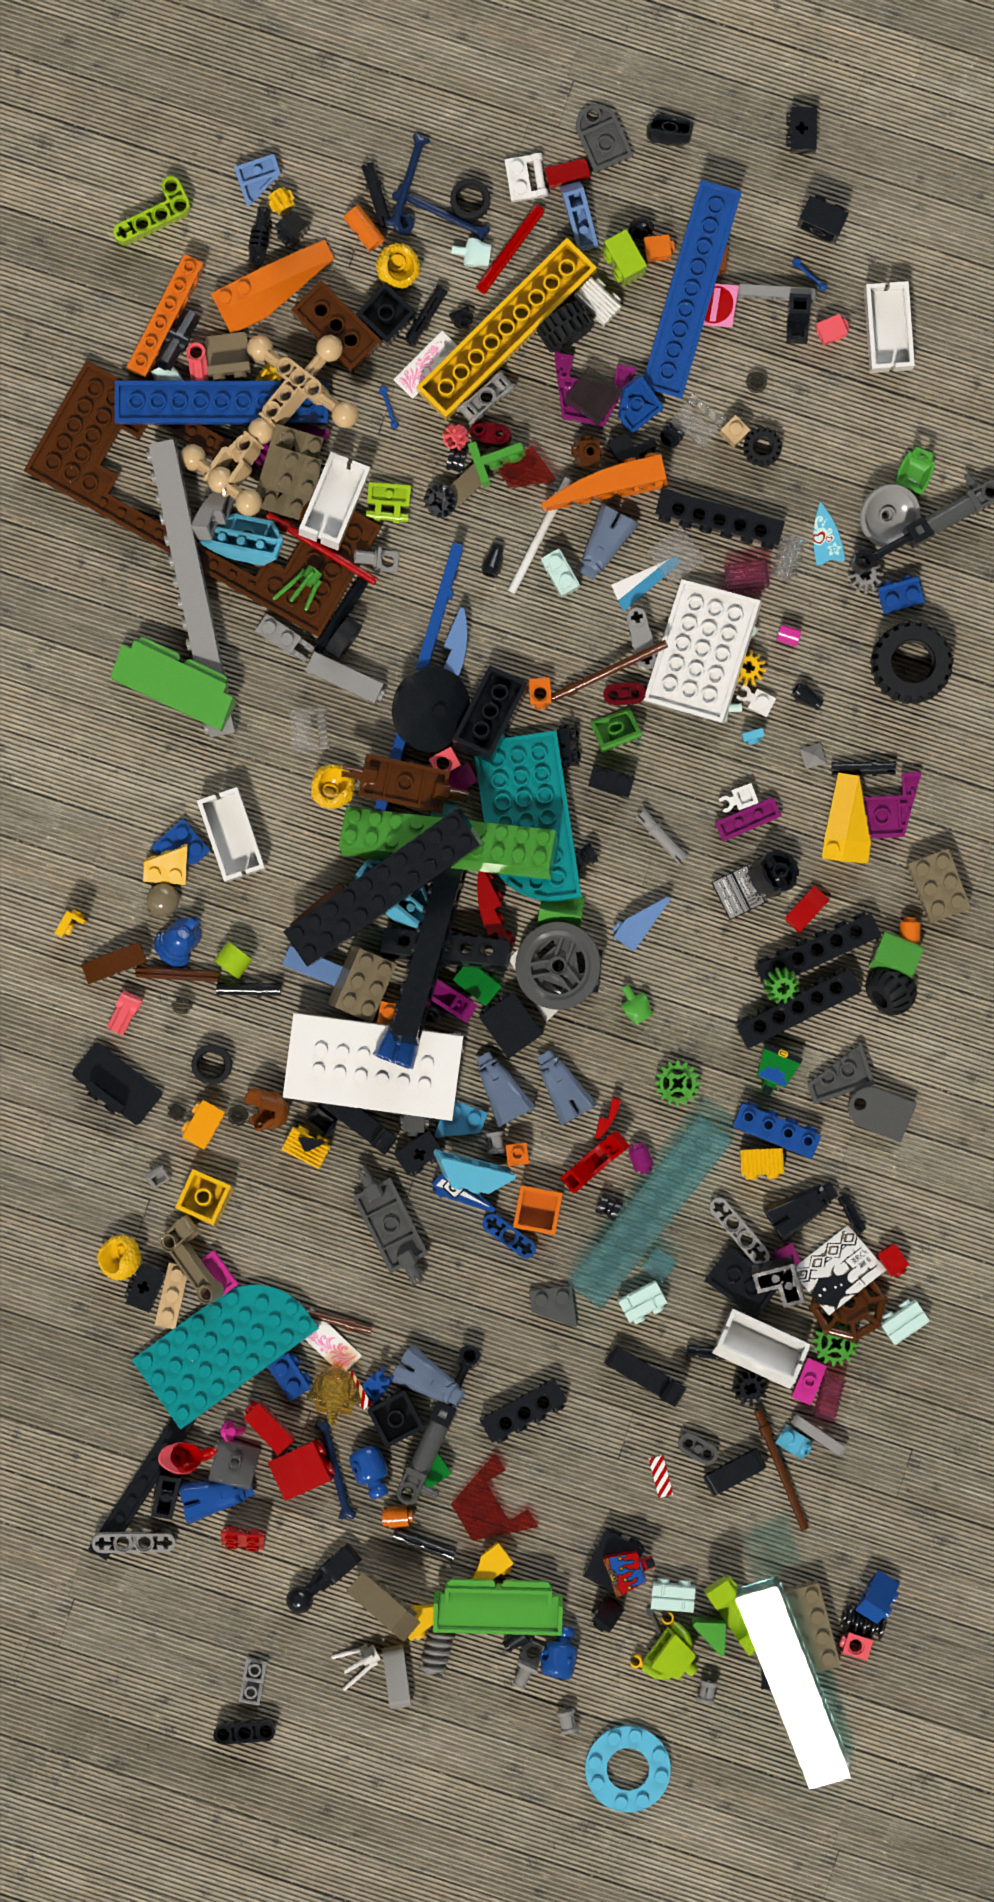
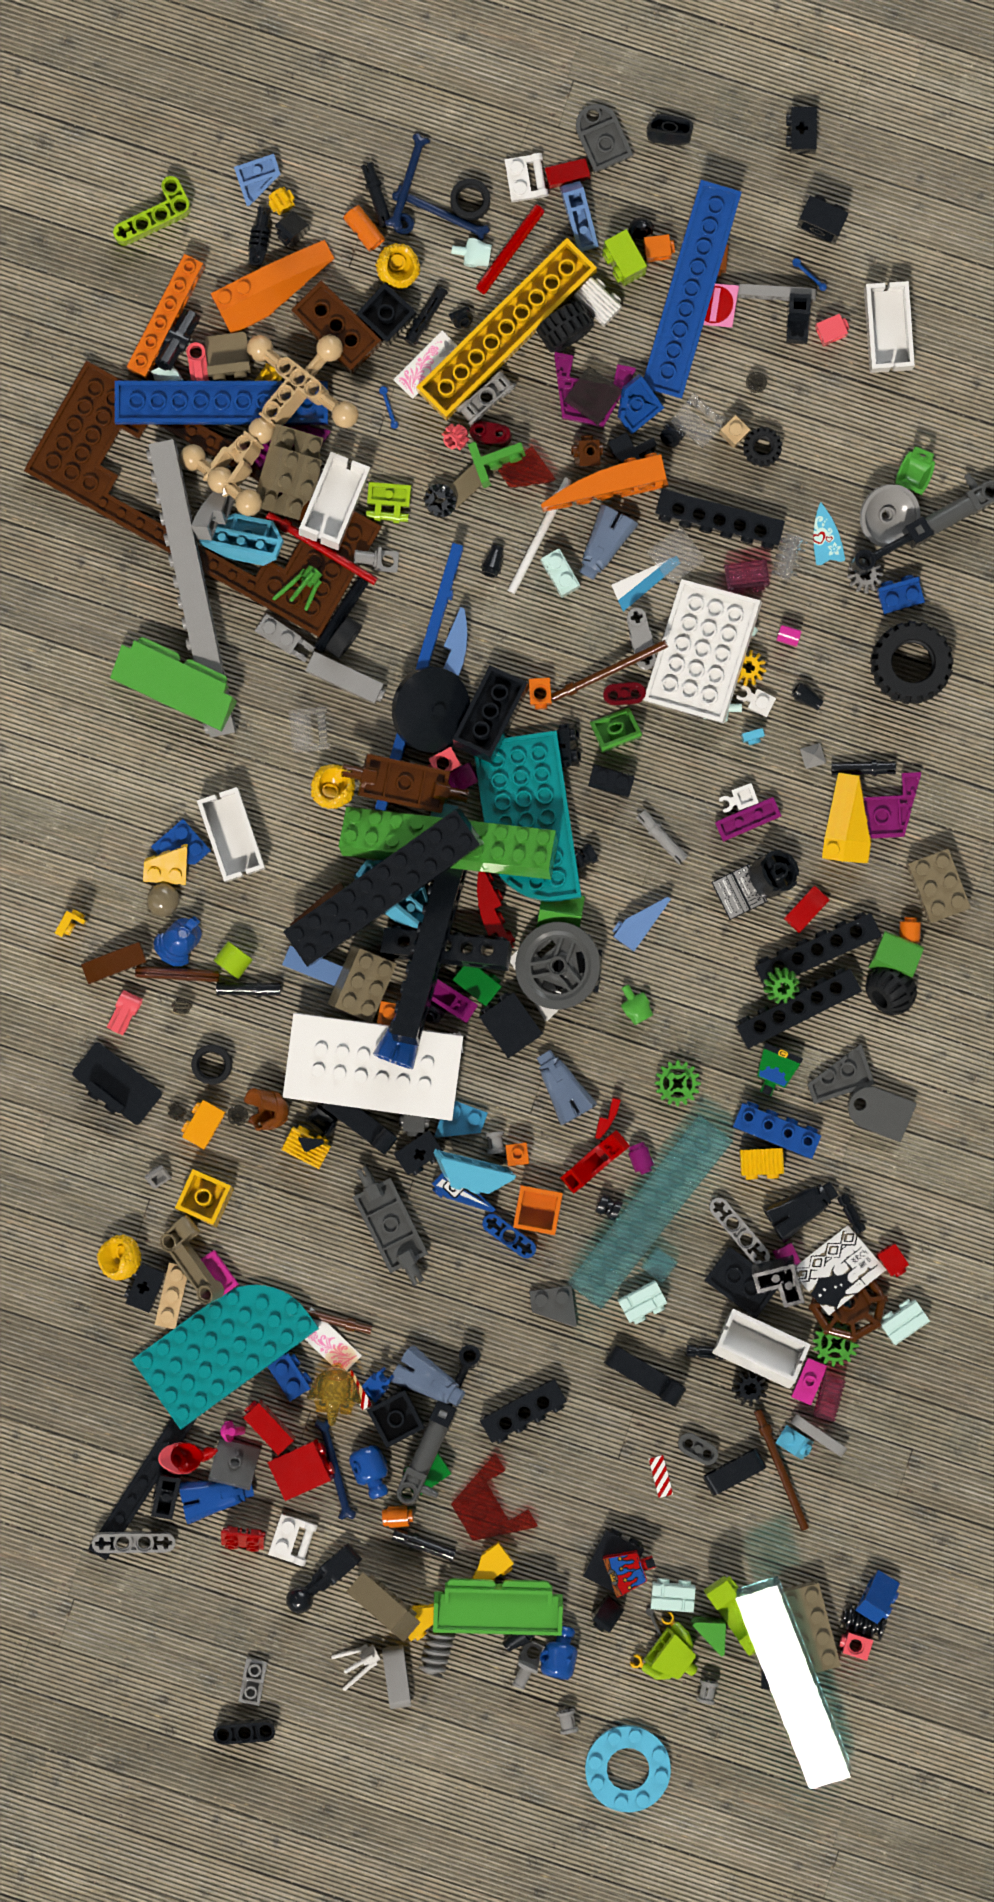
(286, 1536): none -> white plate
(456, 460): black wheel -> none
(502, 1090): sand blue piece -> none

